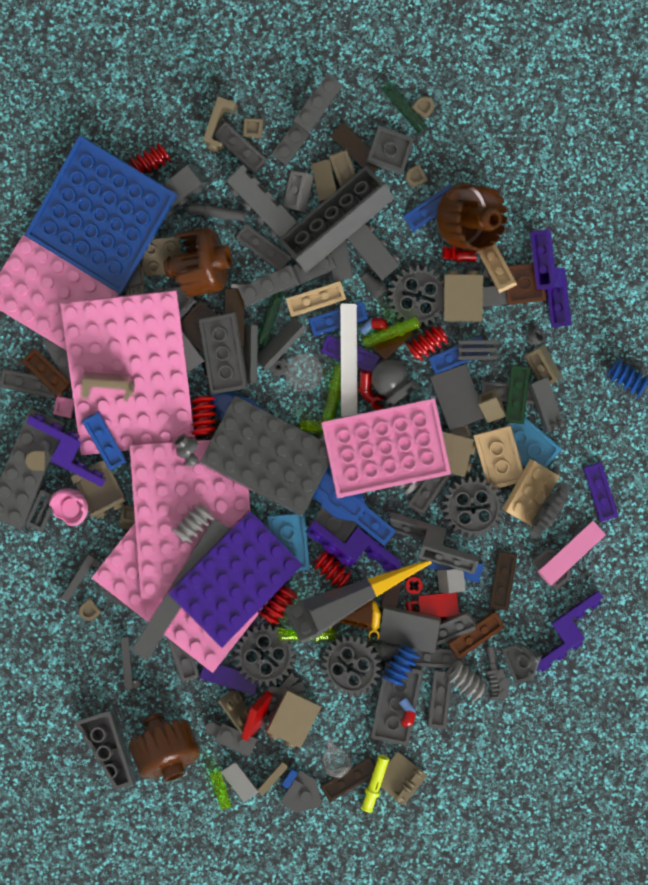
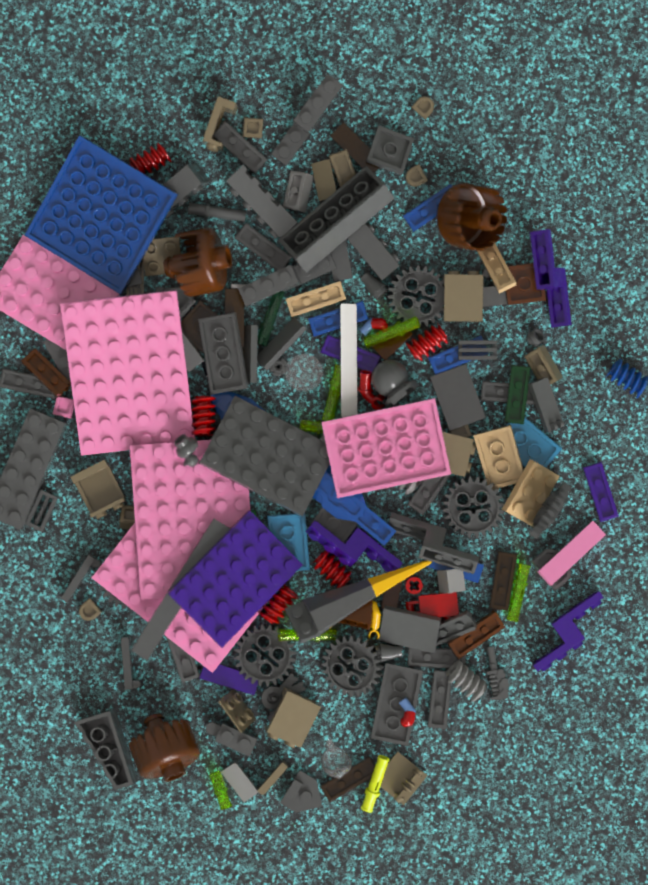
(36, 460): dark tan tile -> none
(66, 449): dark purple bracket -> none
(69, 506): bright pink piece -> none
(104, 440): blue tile -> none
(108, 381): dark tan panel -> none
(192, 523): light grey piece -> none
(256, 715): red tile -> none
(290, 778): blue tile -> none
(401, 665): blue piece -> none
(402, 105): clear green pin -> none
(459, 255): red piece -> none
(491, 406): dark tan brick -> none
(518, 592): none -> clear neon green pin
(521, 661): dark grey plate -> none

